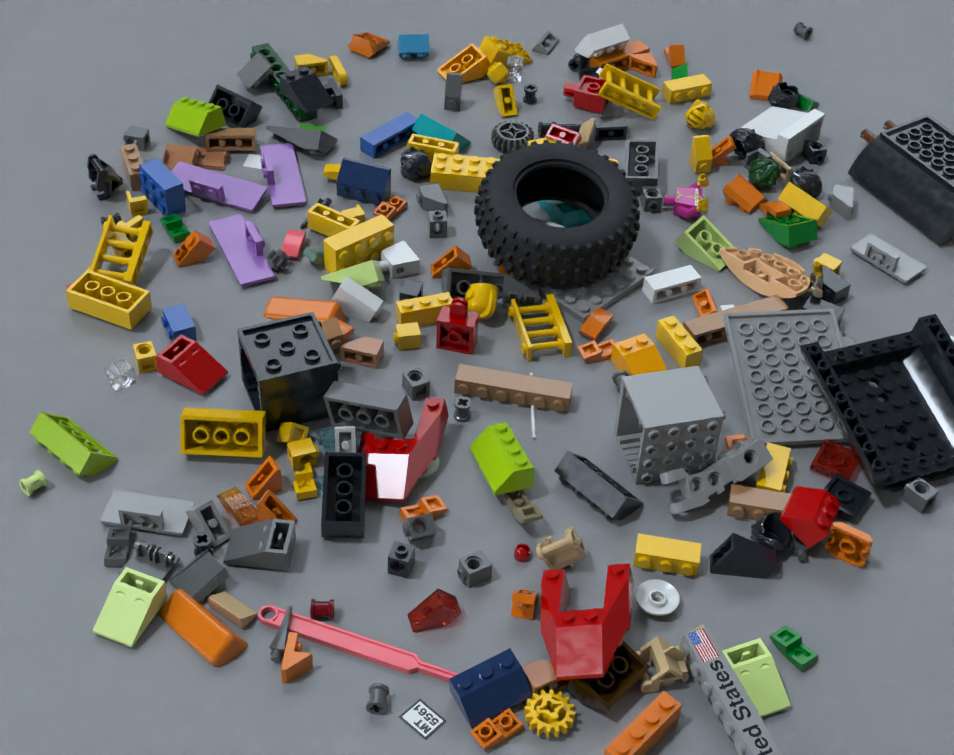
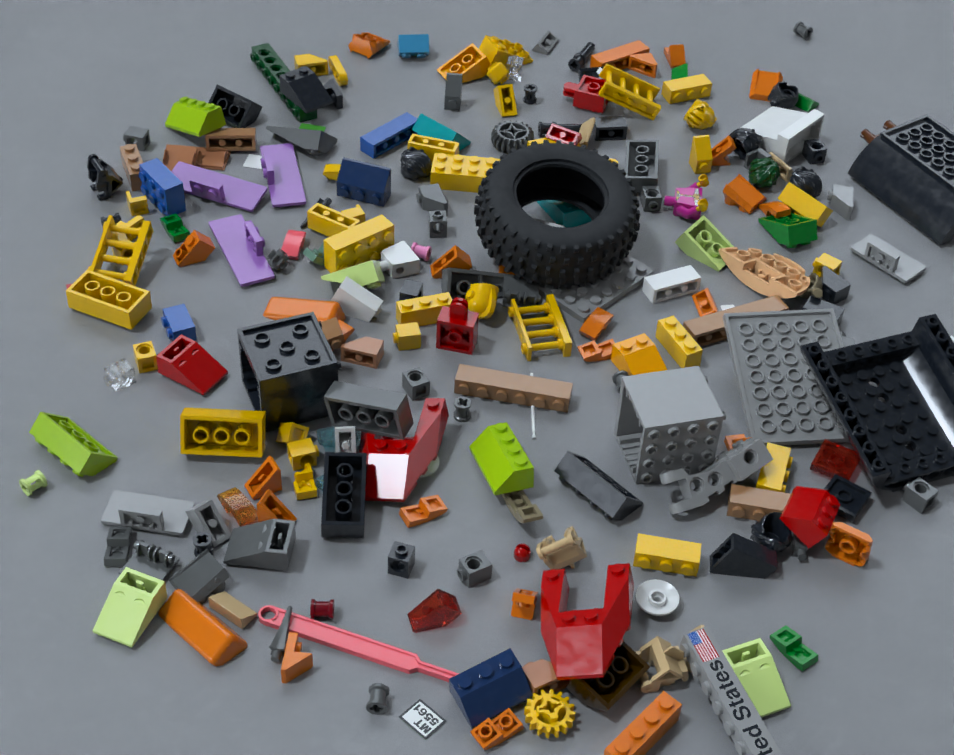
(255, 70): light grey slope -> none
(391, 208): orange slope -> none
(422, 251): none -> bright pink bush
(426, 521): dark grey brick -> none
(603, 41): white slope -> none

